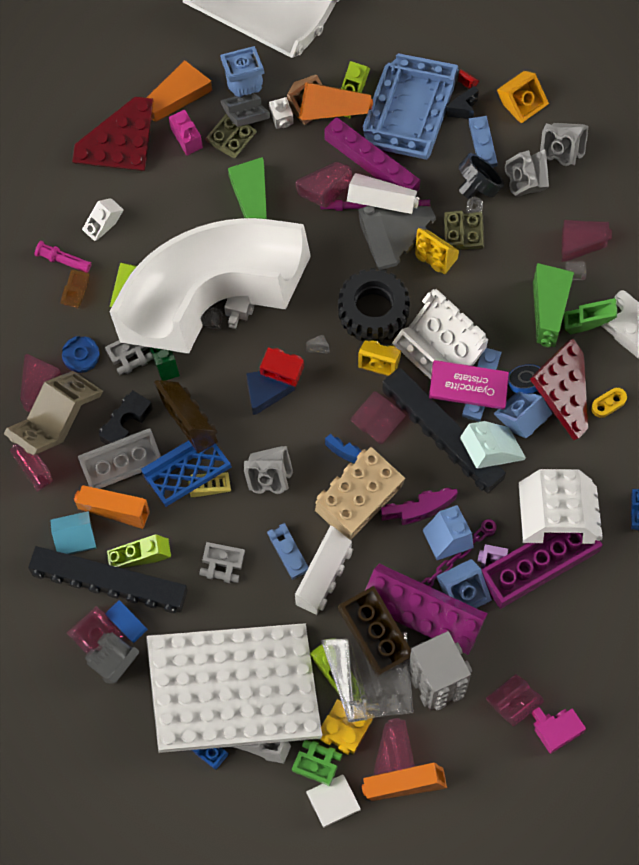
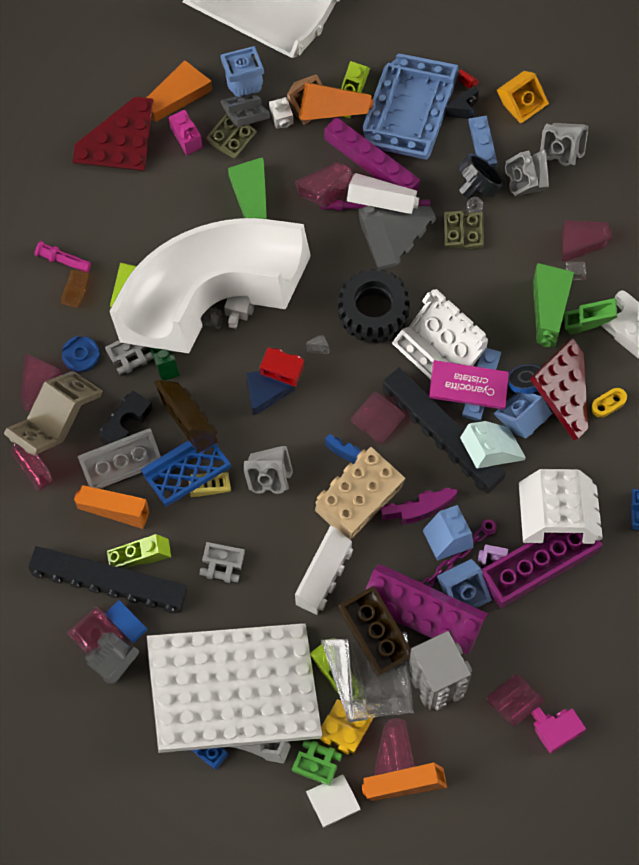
(73, 533): medium azure slope -> none
(102, 218): white slope -> none
(288, 551): medium blue plate -> none
(378, 357): yellow slope -> none
(435, 251): yellow slope -> none

